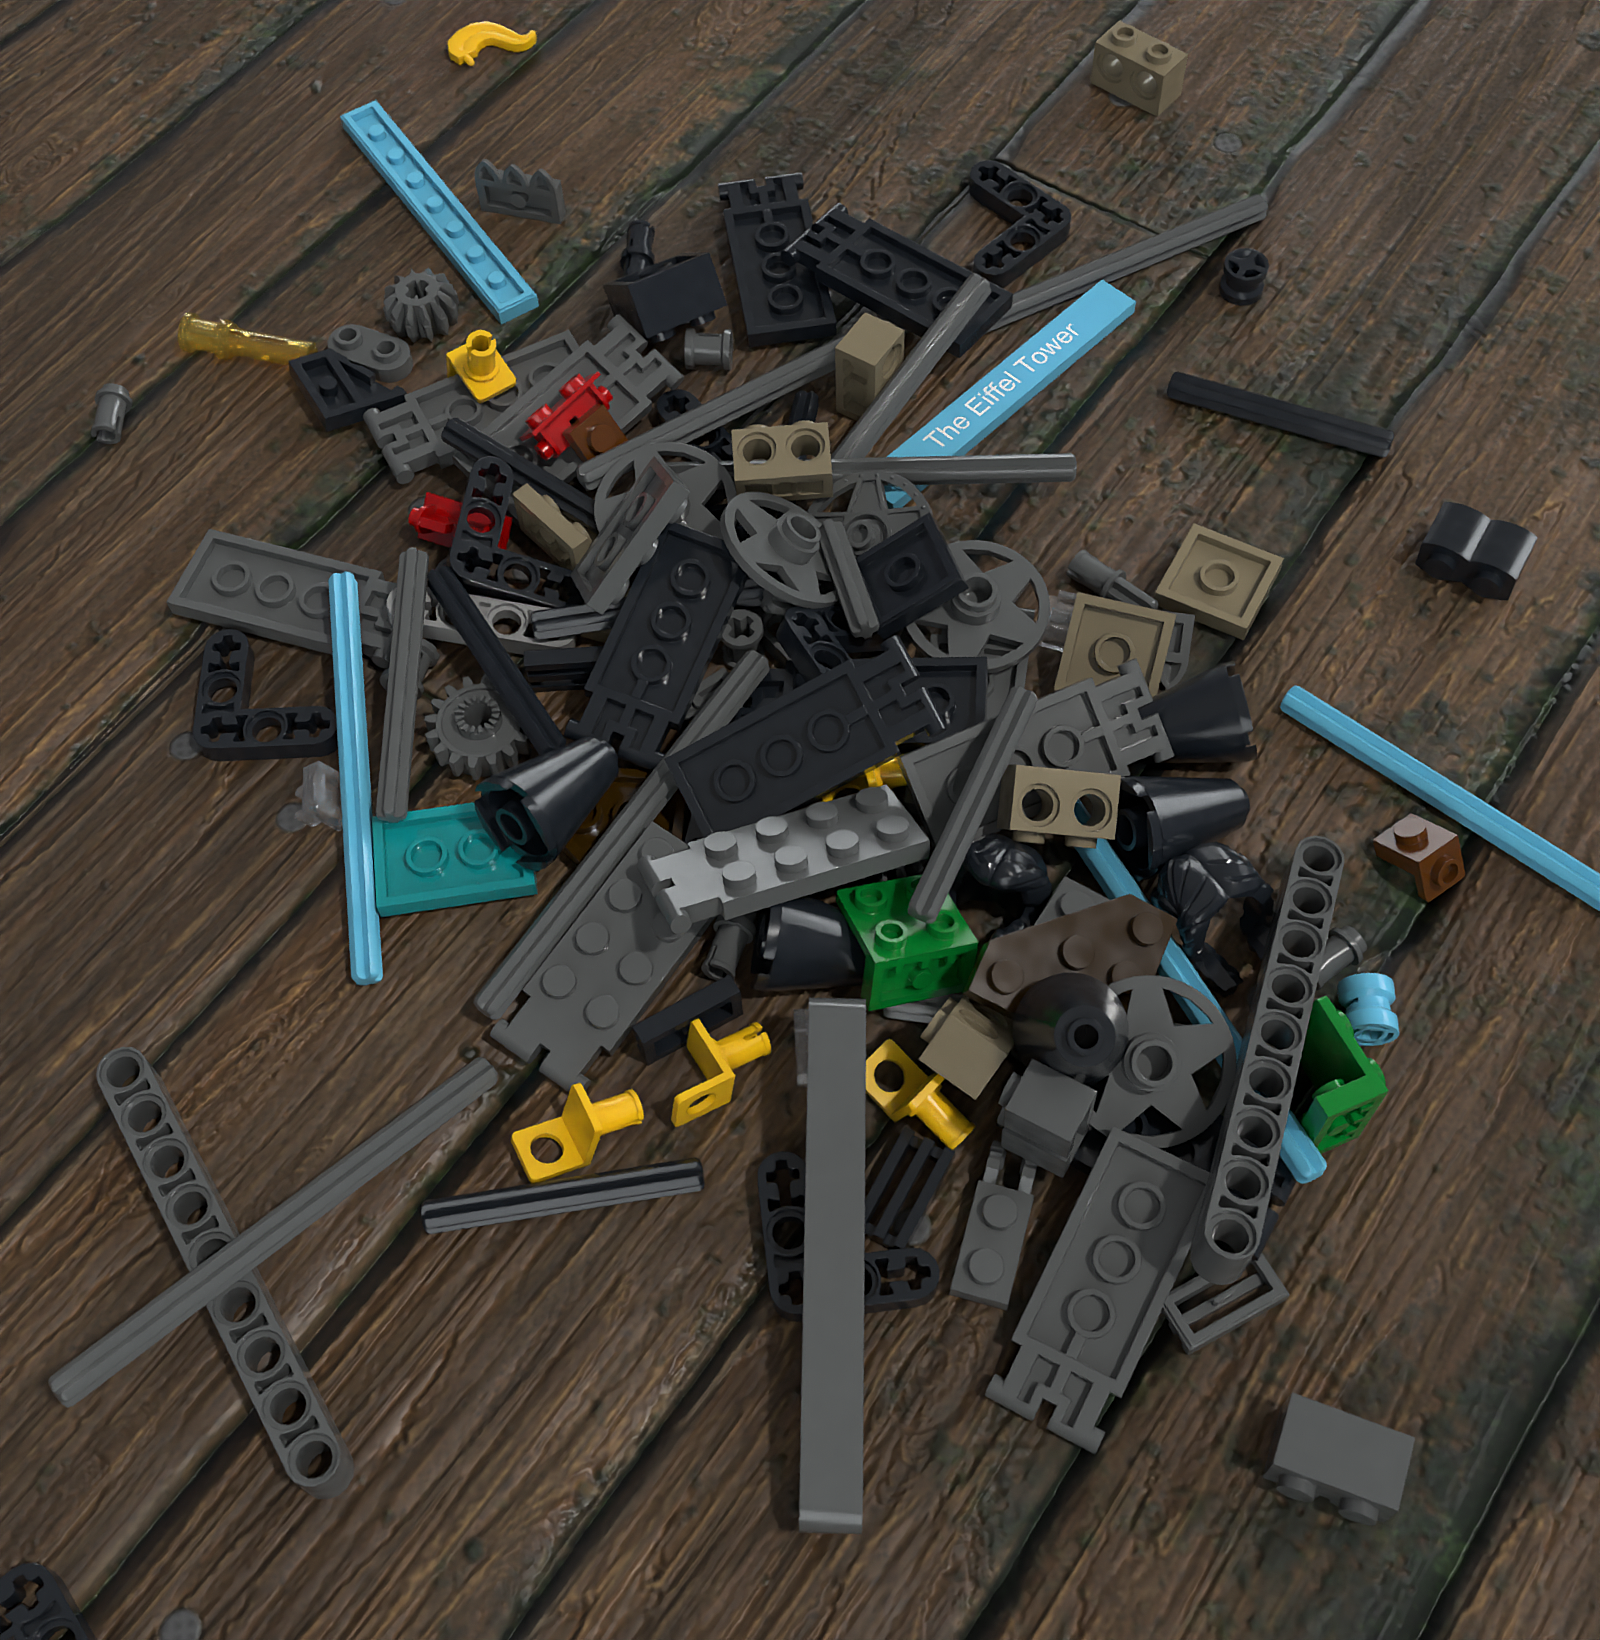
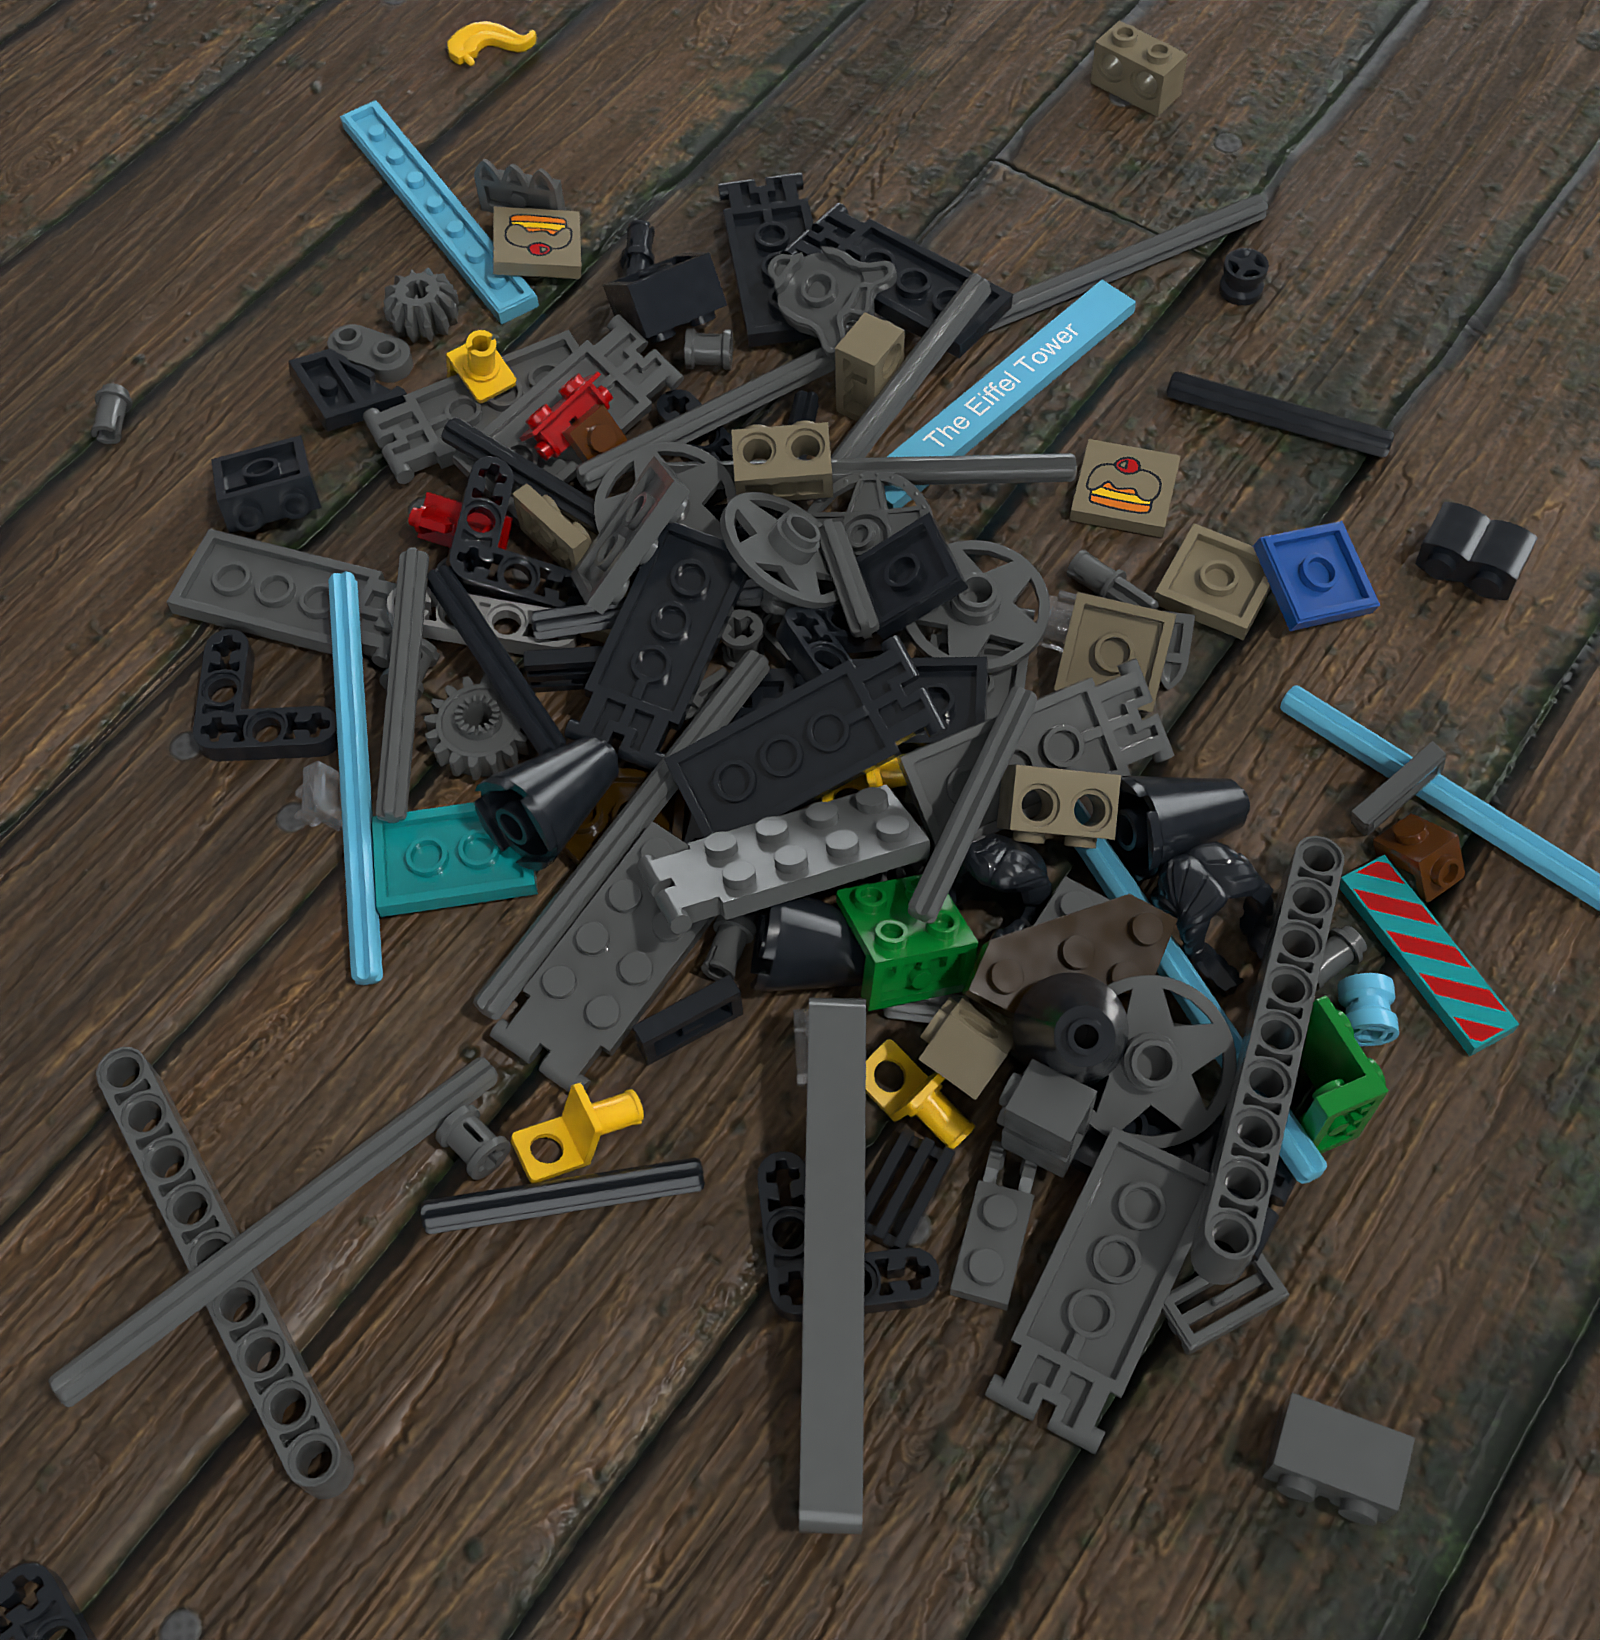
(229, 340): clear yellow pin -> none
(265, 485): none -> black plate
(473, 1141): none -> dark grey bush
(536, 242): none -> dark tan tile
(716, 1062): yellow bracket -> none
(827, 291): none -> dark grey tile
(1041, 223): black beam -> none
(1125, 488): none -> dark tan tile
(1205, 718): black cone -> none
(1316, 575): none -> blue tile
(1398, 789): none -> dark grey tile
(1428, 955): none -> teal tile

